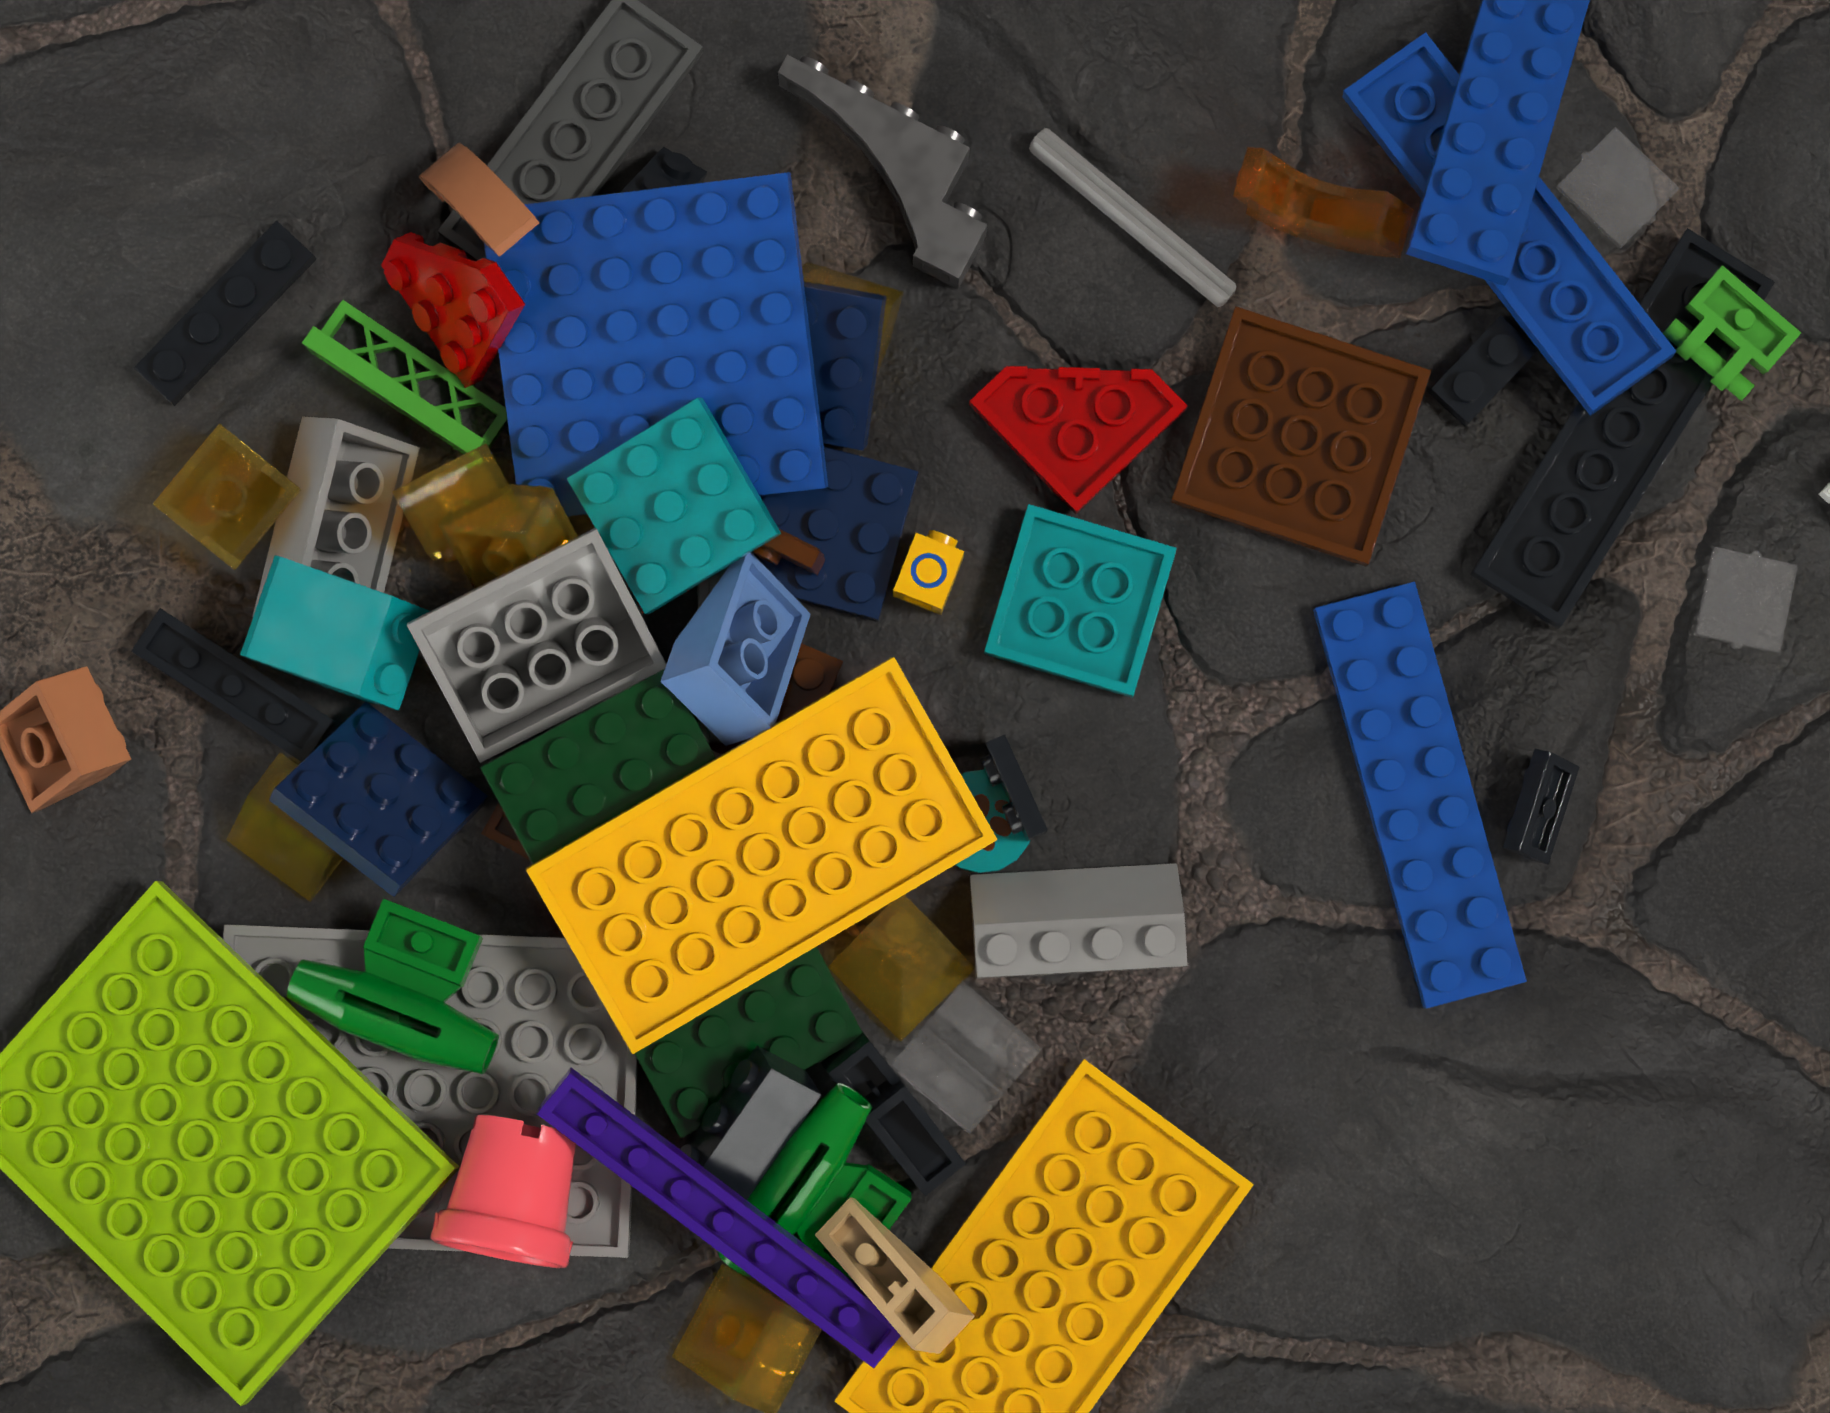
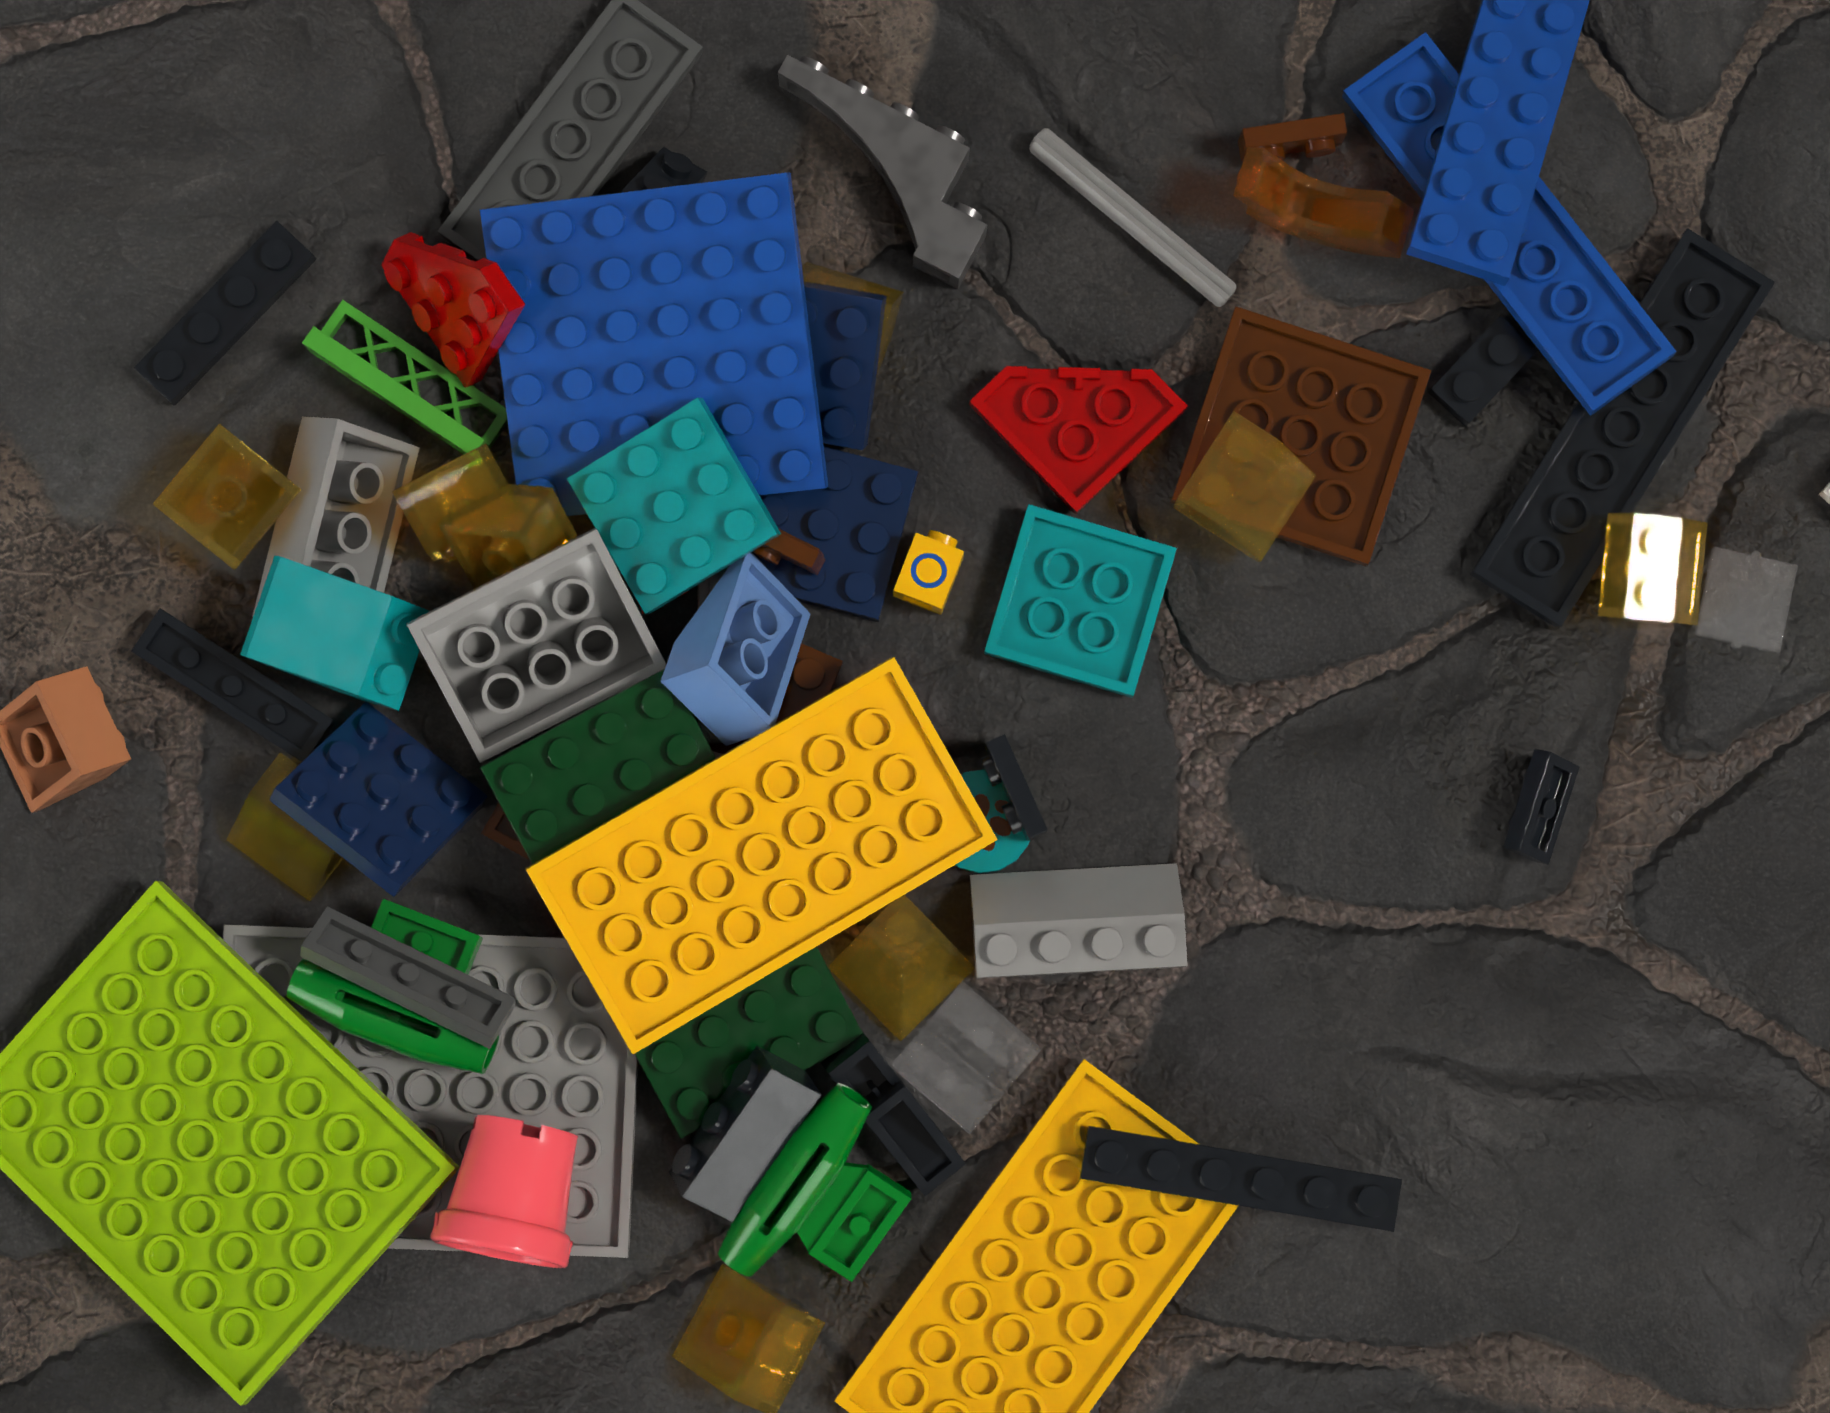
(408, 977): none -> dark grey plate
(479, 198): nougat slope -> none
(718, 1215): dark purple plate -> none
(894, 1279): tan slope -> none
(1240, 1178): none -> black plate
(1245, 487): none -> clear yellow slope
(1313, 135): none -> reddish brown plate
(1419, 795): blue plate -> none
(1617, 188): clear piece -> none
(1652, 568): none -> clear yellow slope
(1741, 322): bright green plate -> none

